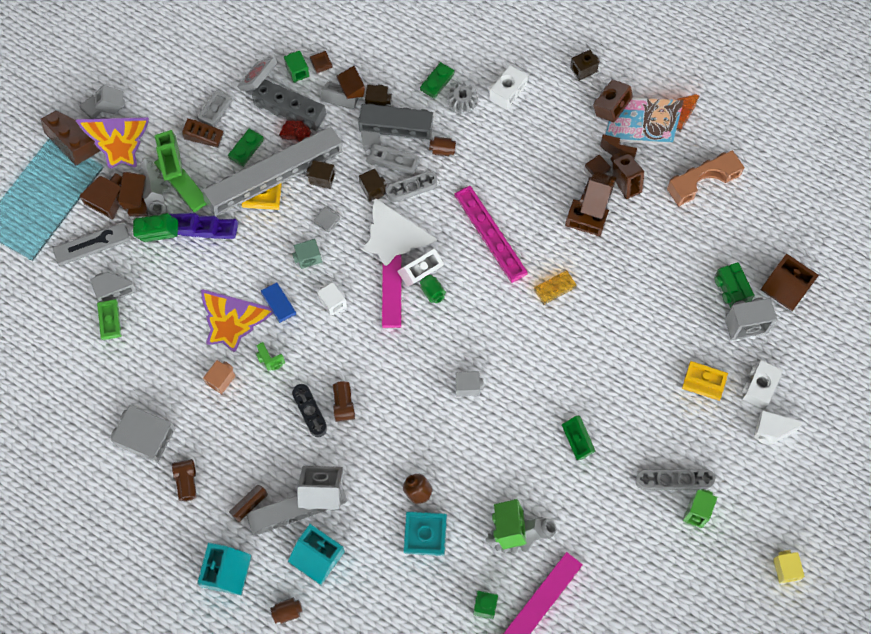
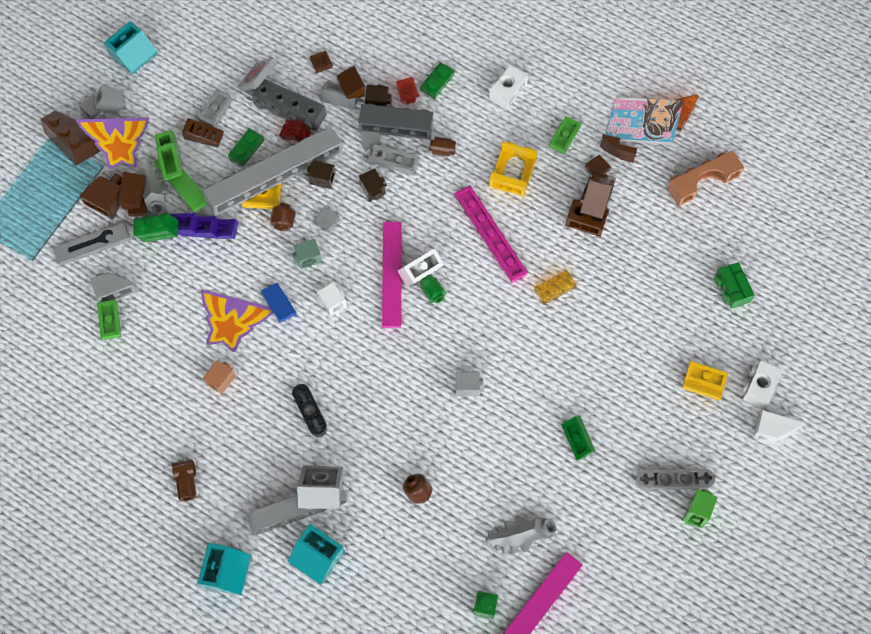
(130, 47): none -> slope
(142, 433): light grey brick -> none
(248, 503): reddish brown slope -> none
(270, 363): bright green bracket -> none
(282, 217): none -> reddish brown head
(286, 610): reddish brown brick -> none
(296, 66): green brick -> none
(343, 404): reddish brown piece -> none
(393, 234): white sticker -> none
(407, 90): none -> clear red bracket
(410, 193): light grey beam -> none
(425, 533): teal plate -> none
(462, 98): light grey gear -> none
(509, 184): none -> yellow panel
(509, 524): bright green brick -> none
(565, 135): none -> bright green plate
(584, 64): dark brown brick -> none
(613, 100): reddish brown brick -> none
(628, 175): reddish brown torso -> none
(750, 318): light grey brick -> none
(788, 567): light yellow brick -> none
(789, 282): reddish brown slope -> none

